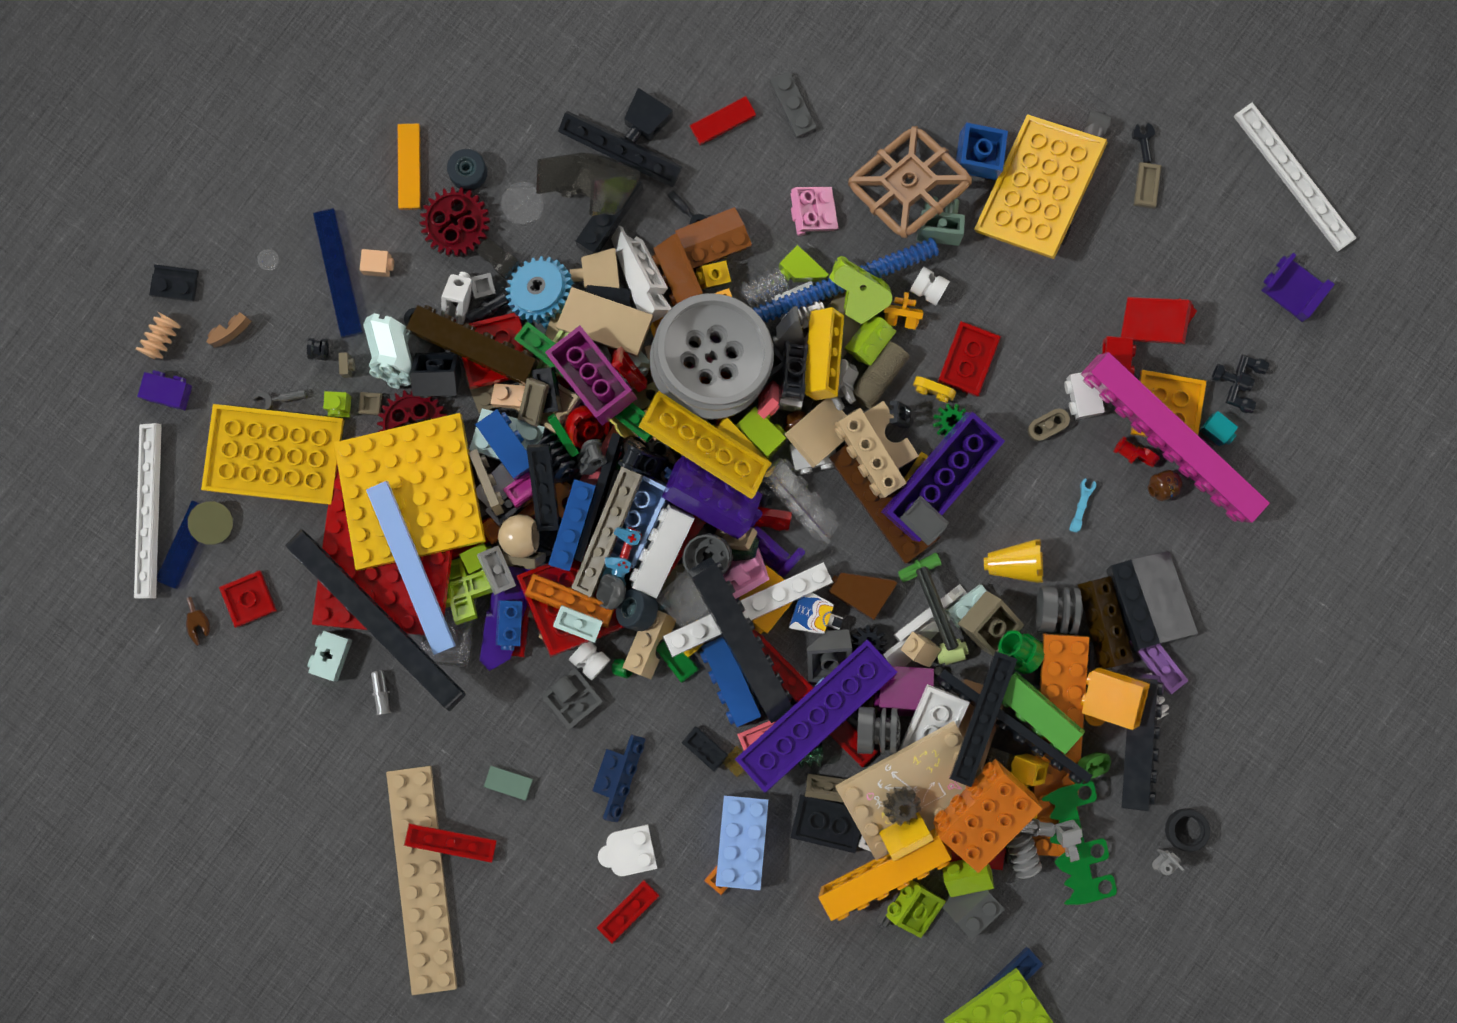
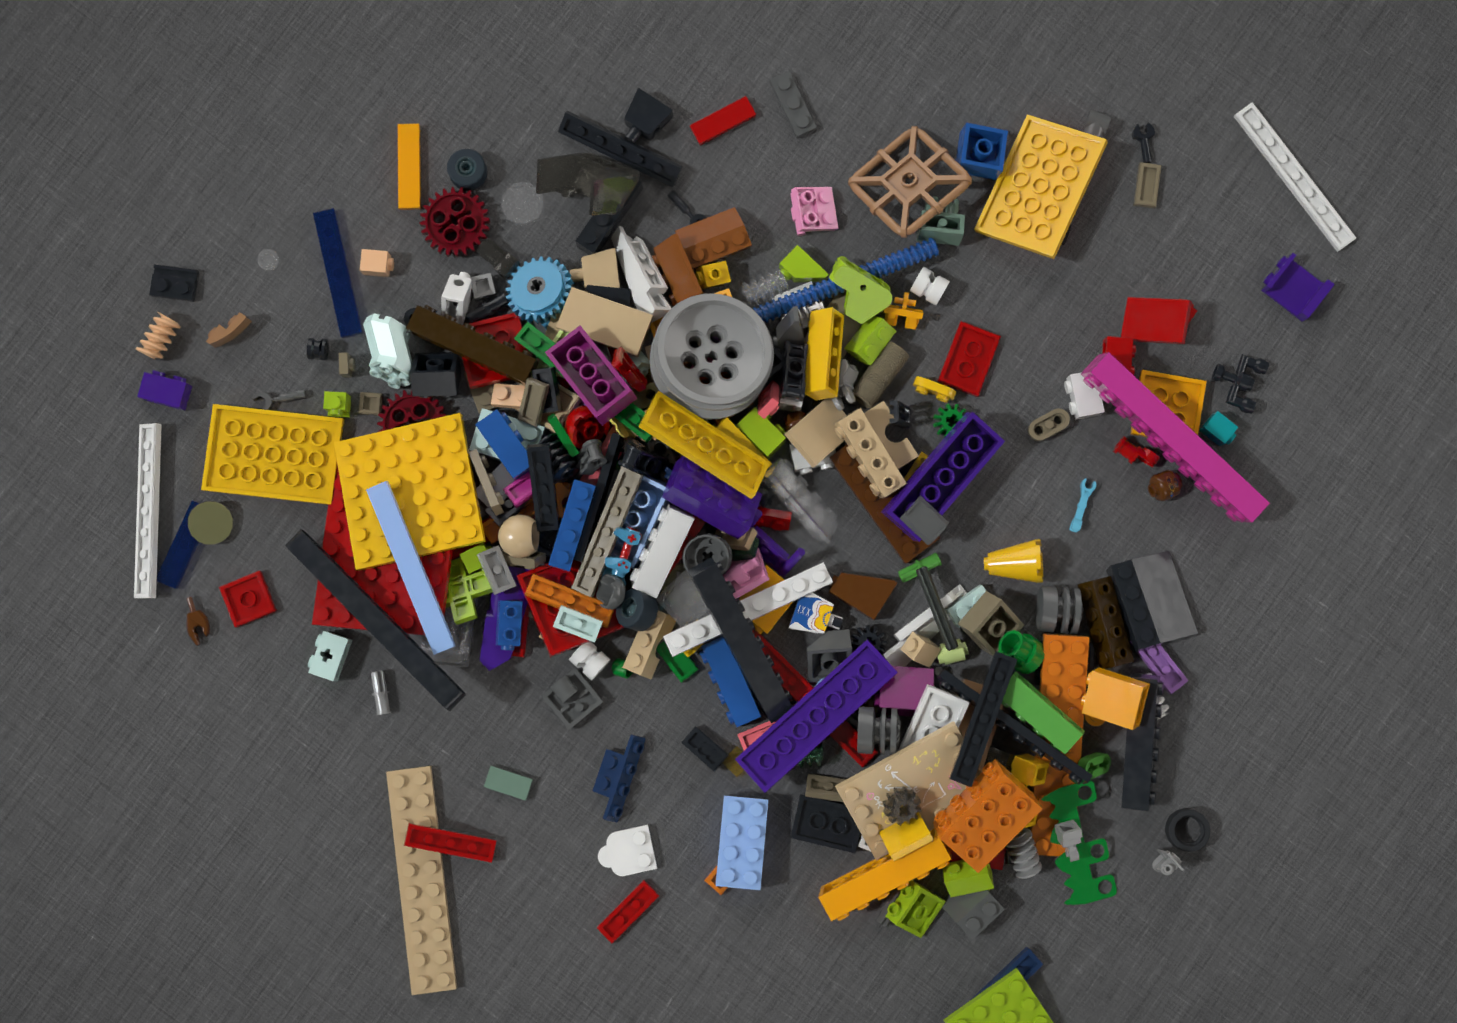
(1037, 828): light grey axle -> none

